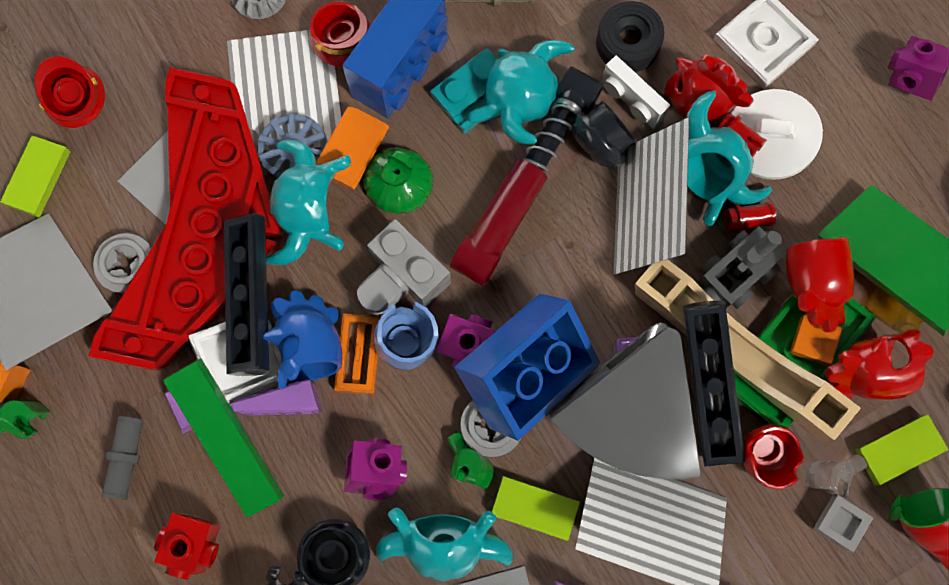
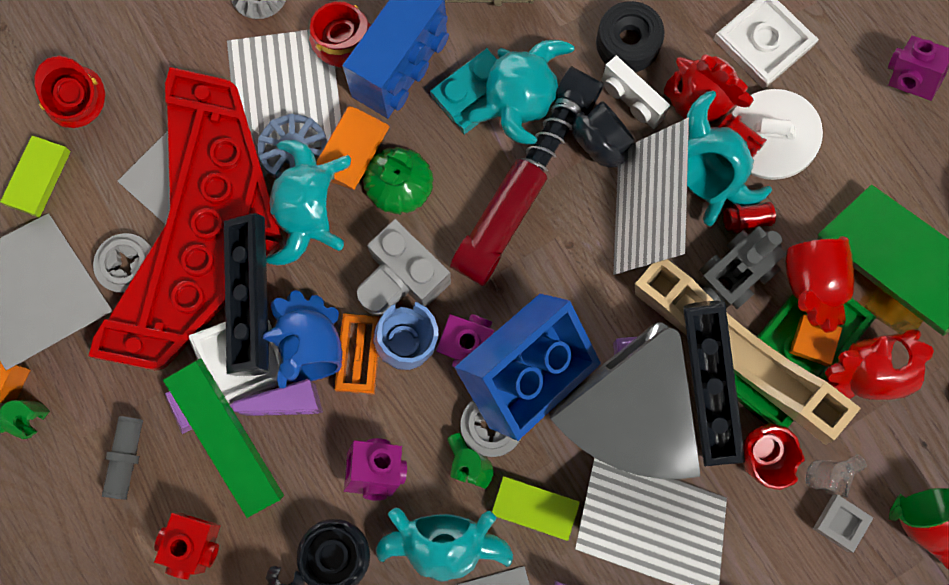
(902, 449): lime tile -> none

